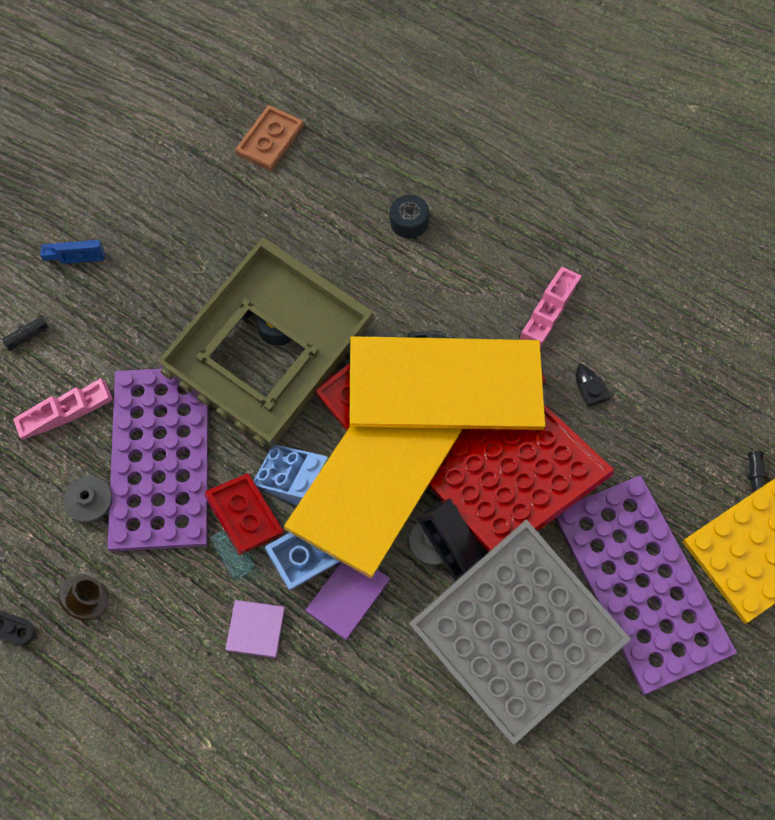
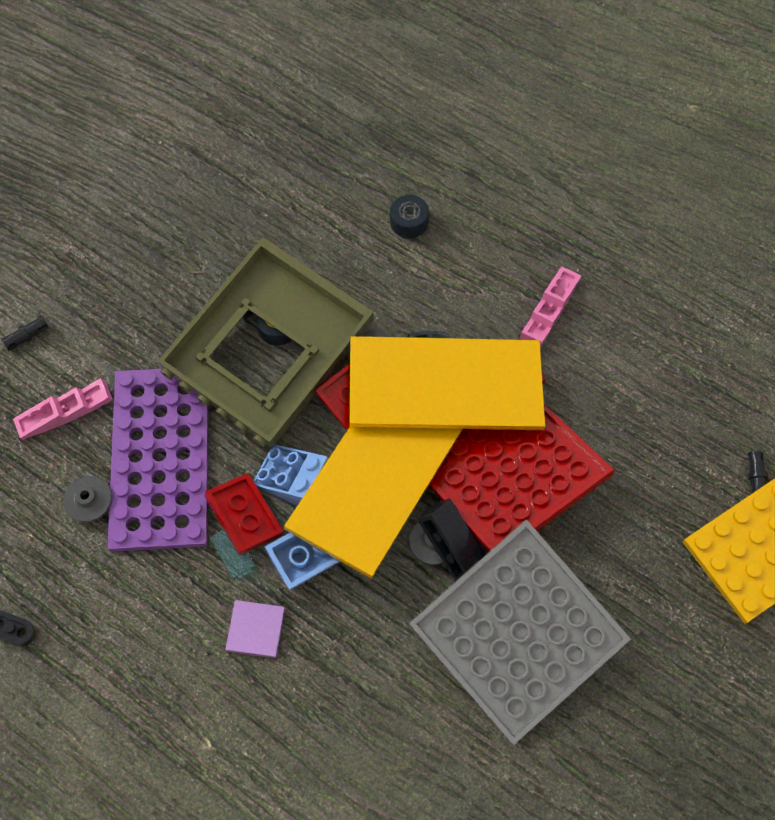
(73, 252): blue hinge -> none
(83, 597): dark brown piece -> none
(269, 138): nougat tile -> none
(346, 599): medium lavender tile -> none
(590, 386): black plate -> none
(670, 556): medium lavender piece -> none

